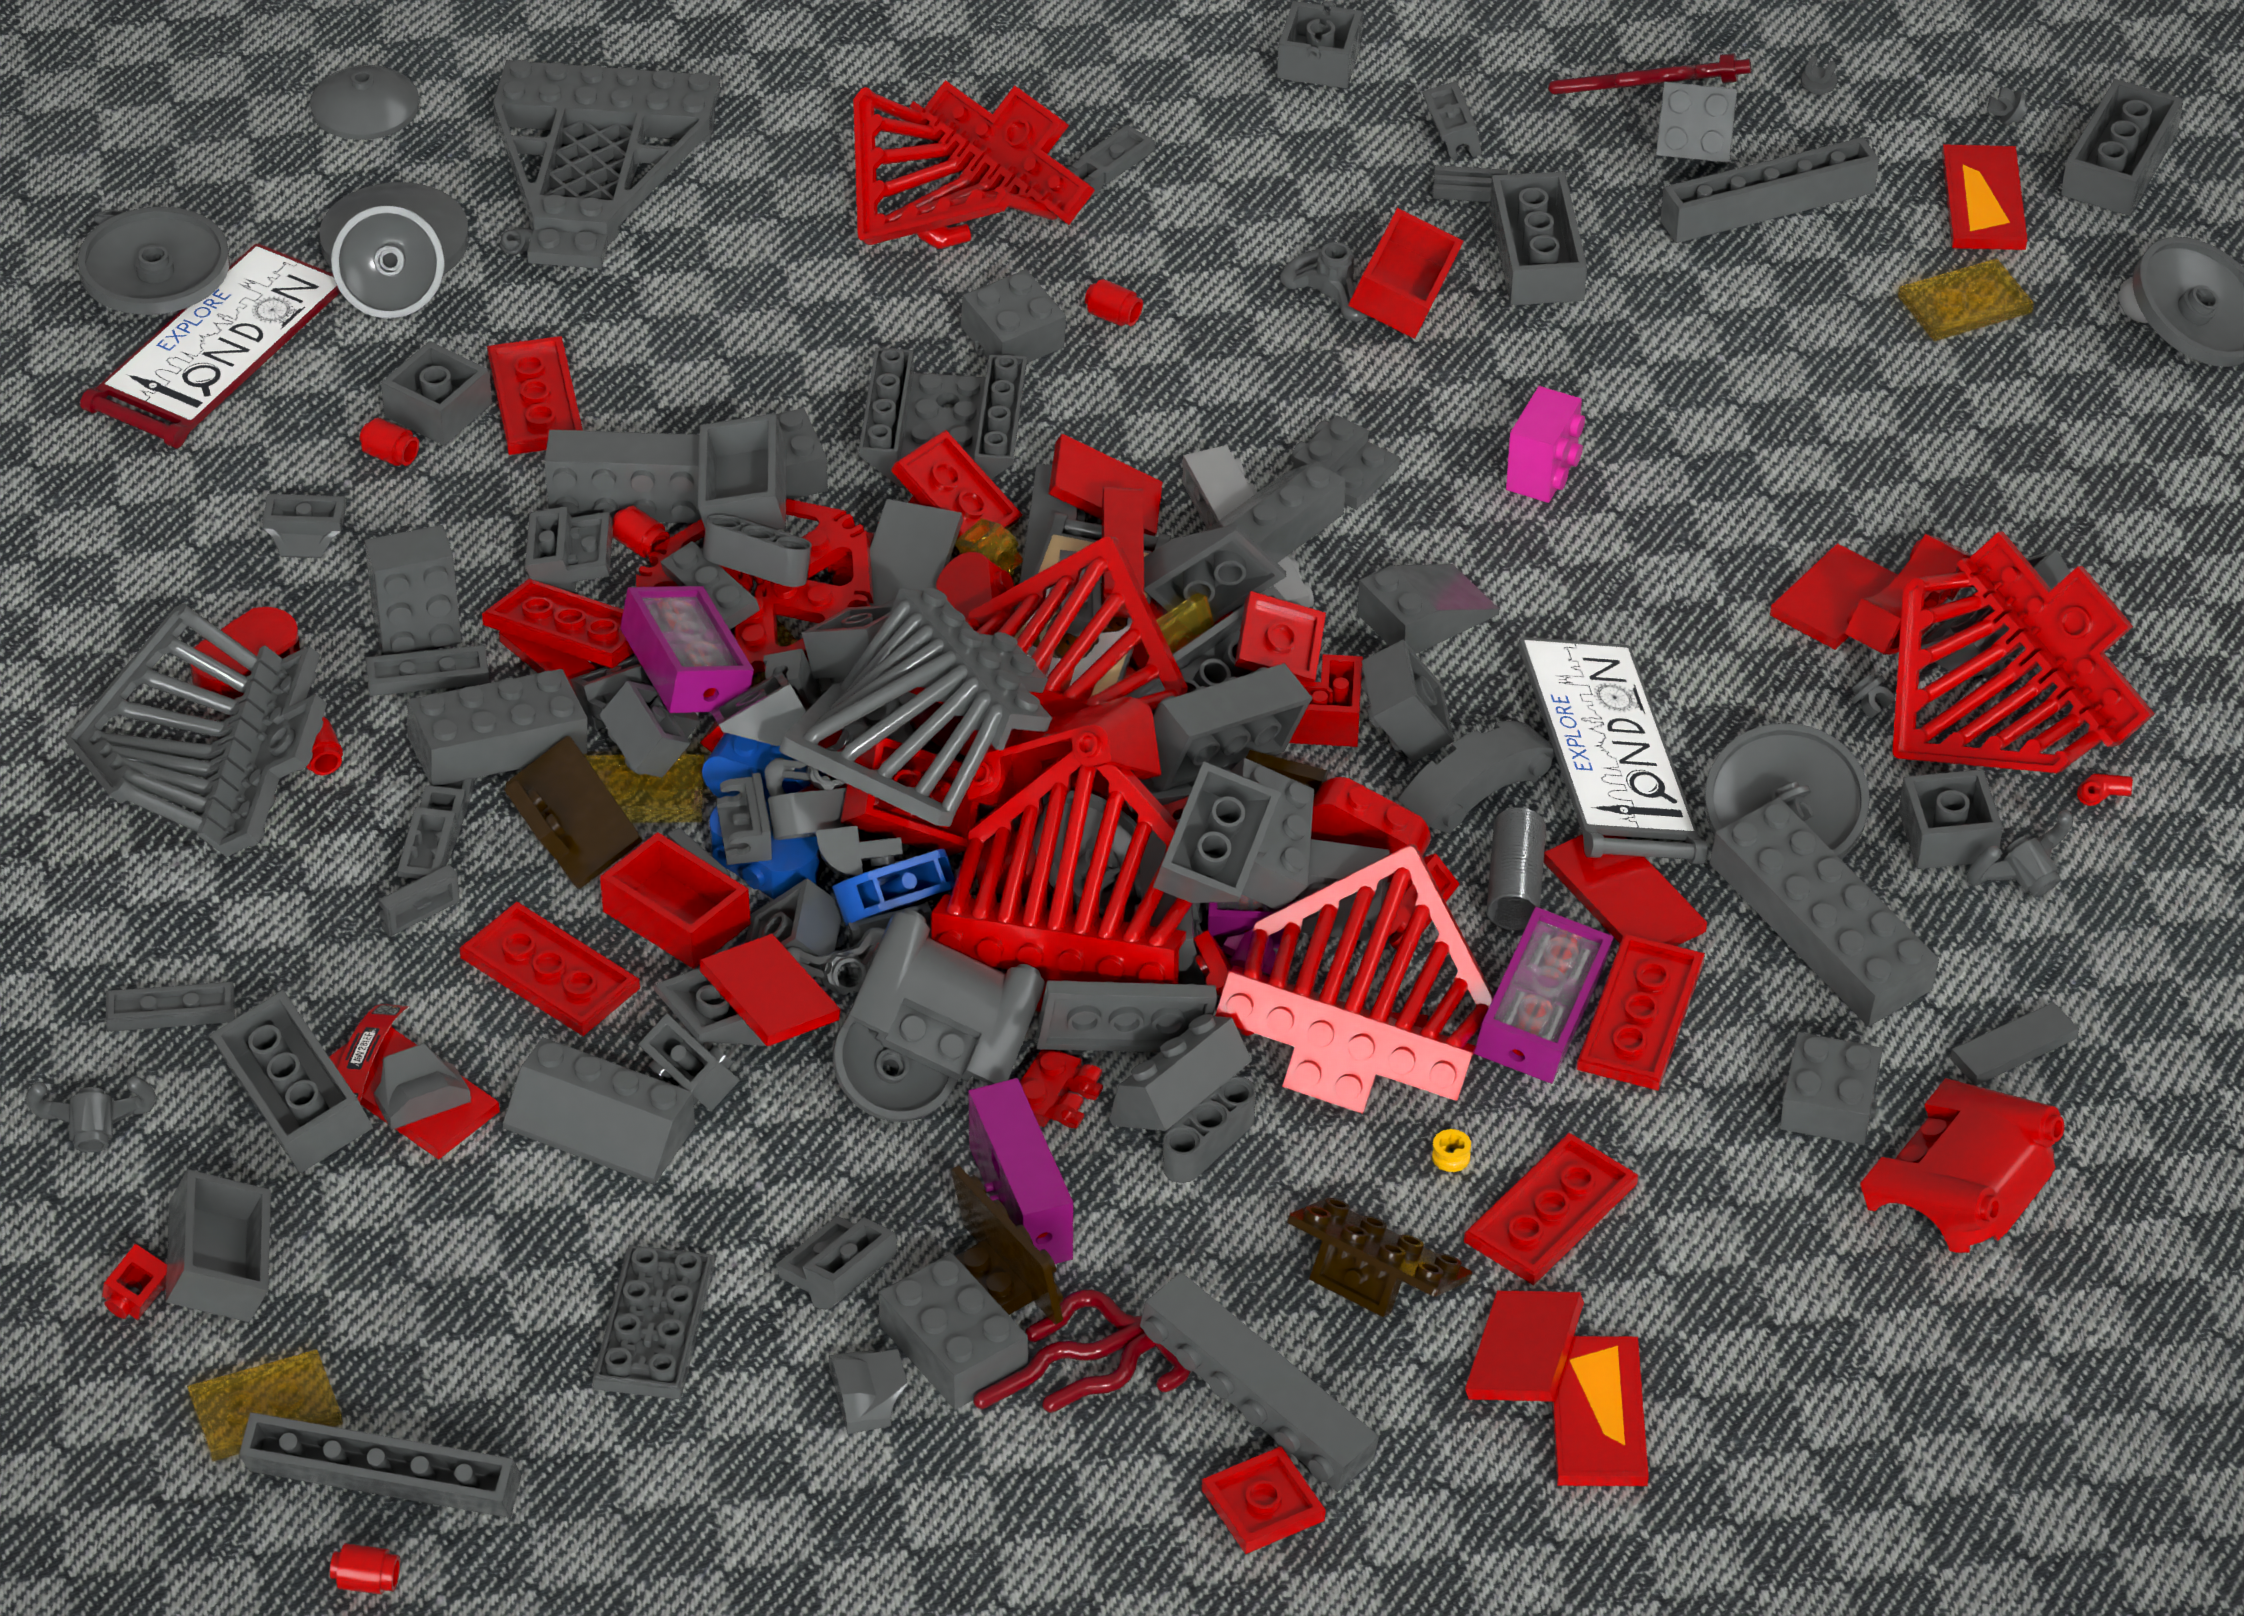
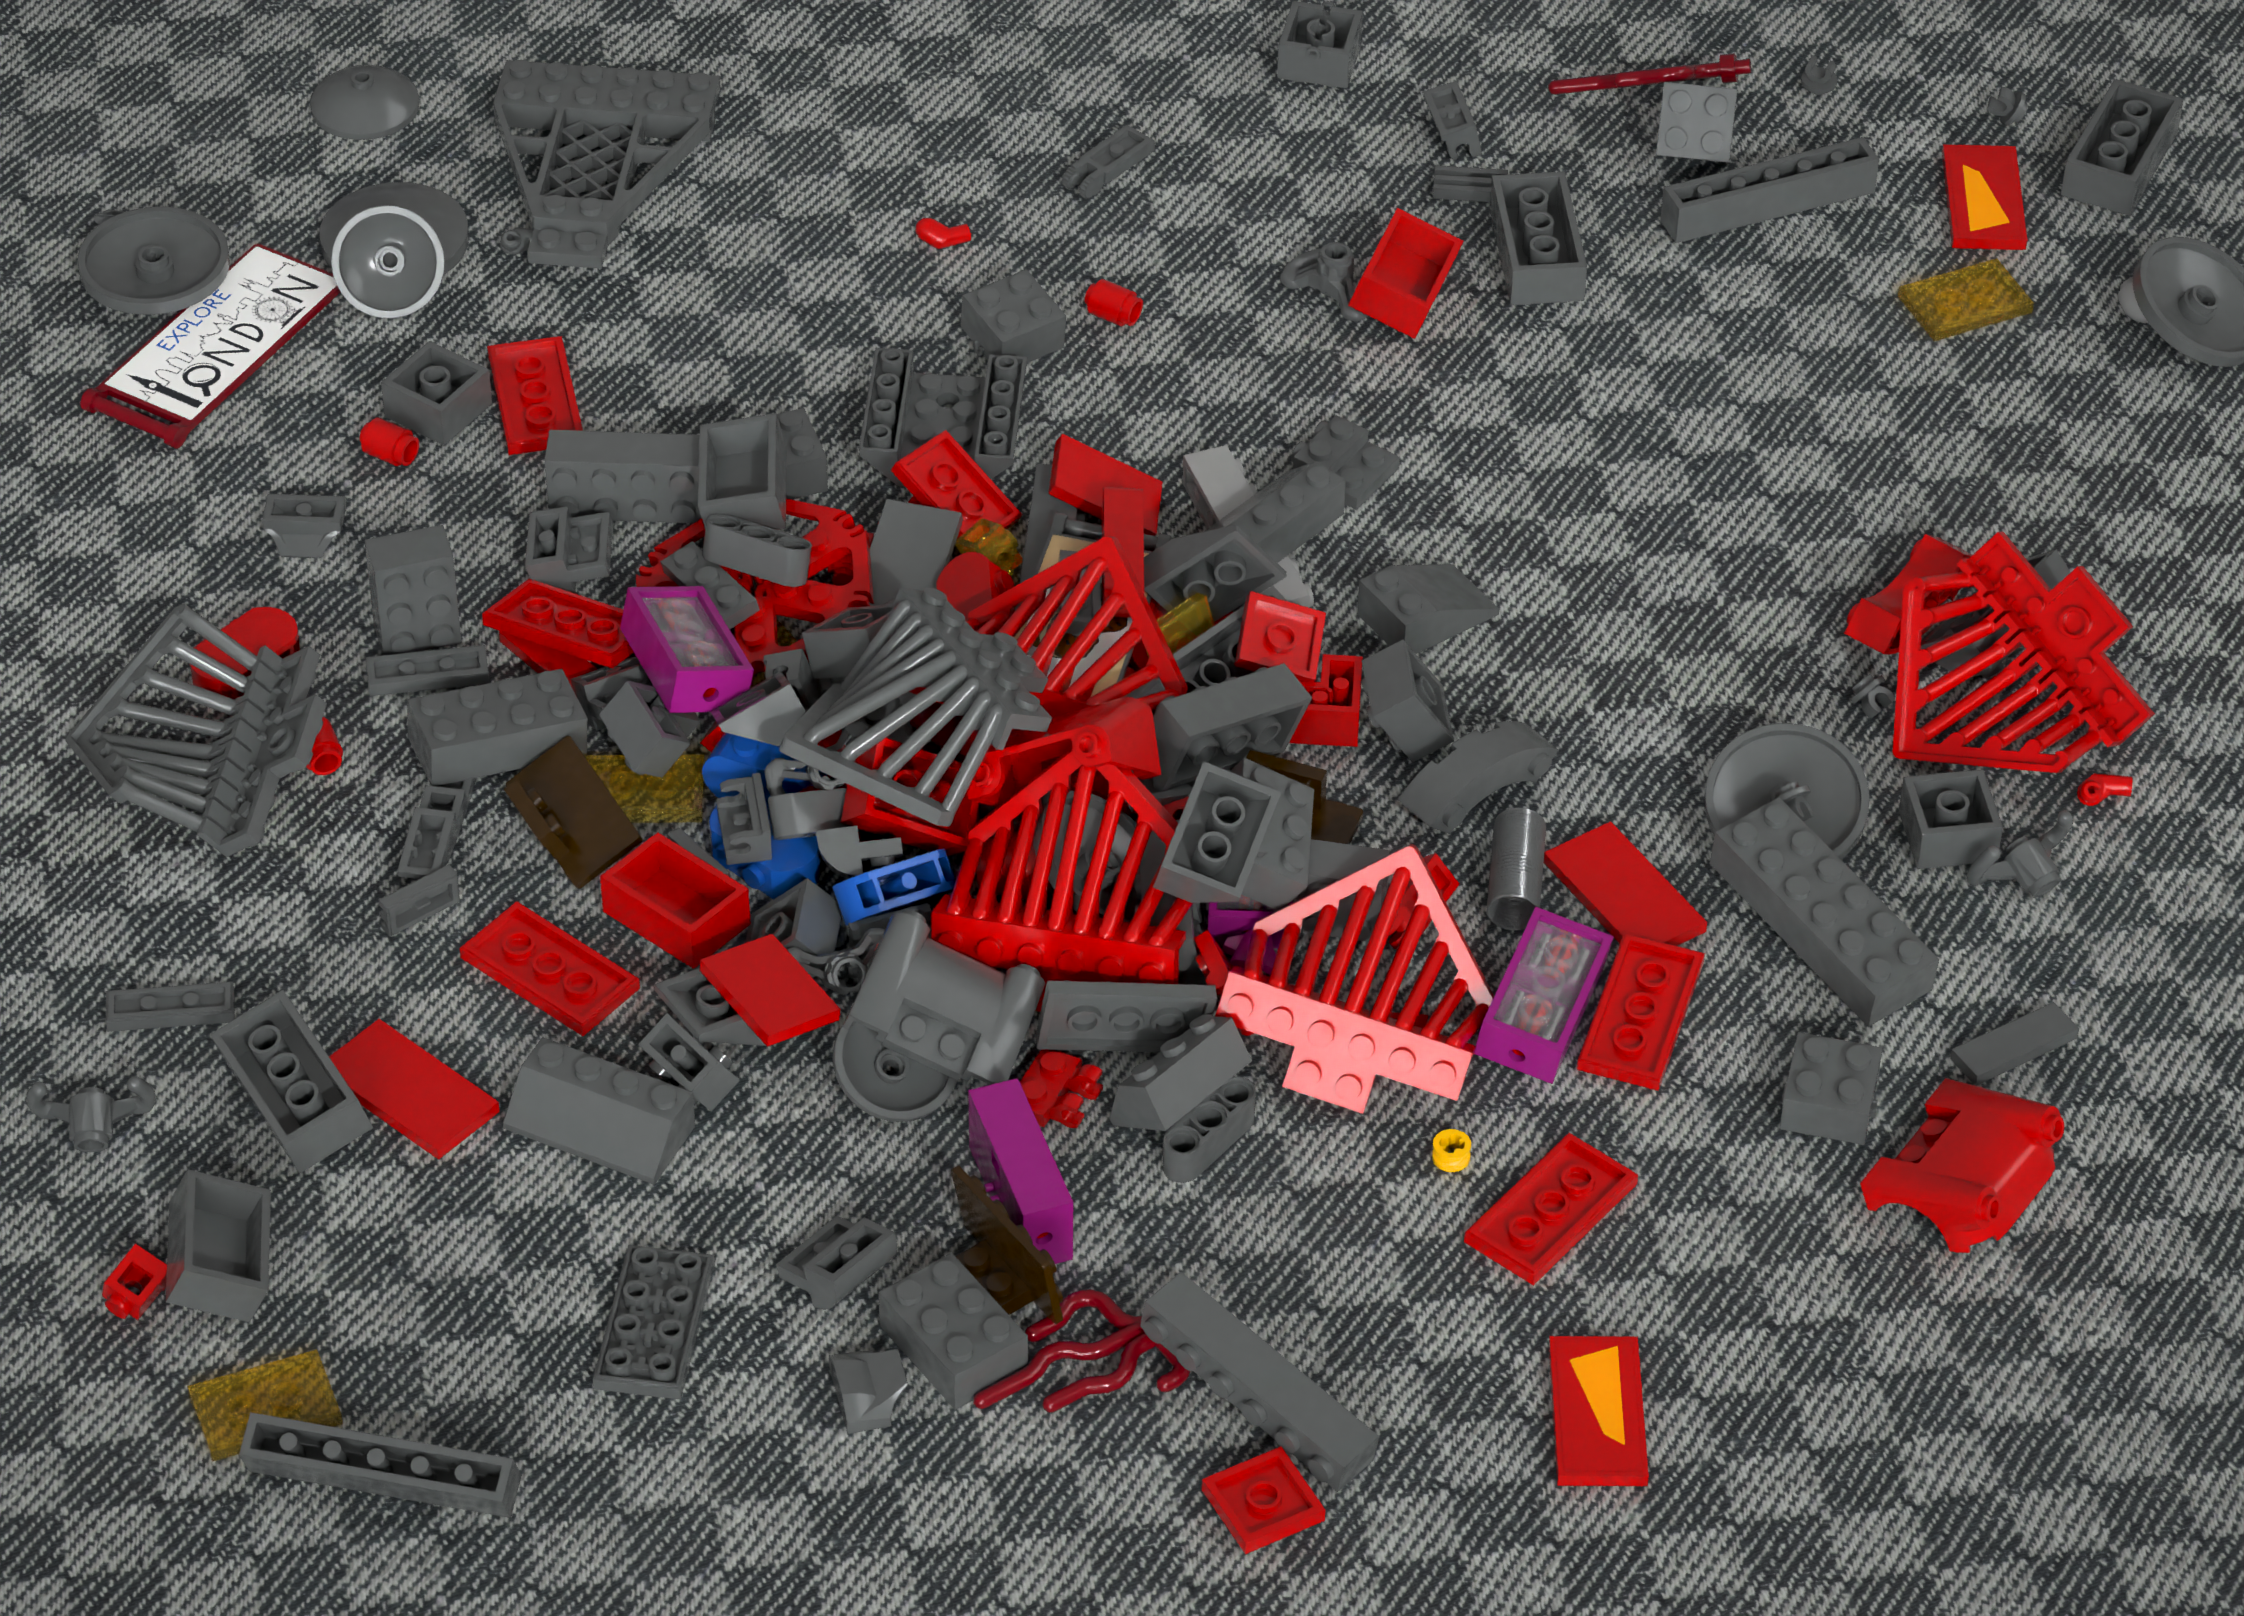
(364, 1044): red sticker -> none
(365, 1569): red brick -> none
(418, 1086): dark grey slope -> none
(638, 531): red brick -> none
(1000, 156): red plate -> none
(1360, 817): red brick -> none
(1369, 1261): dark brown bracket -> none
(1524, 1346): red tile -> none
(1545, 444): dark pink brick -> none
(1610, 749): white flag -> none
(1827, 592): red tile -> none

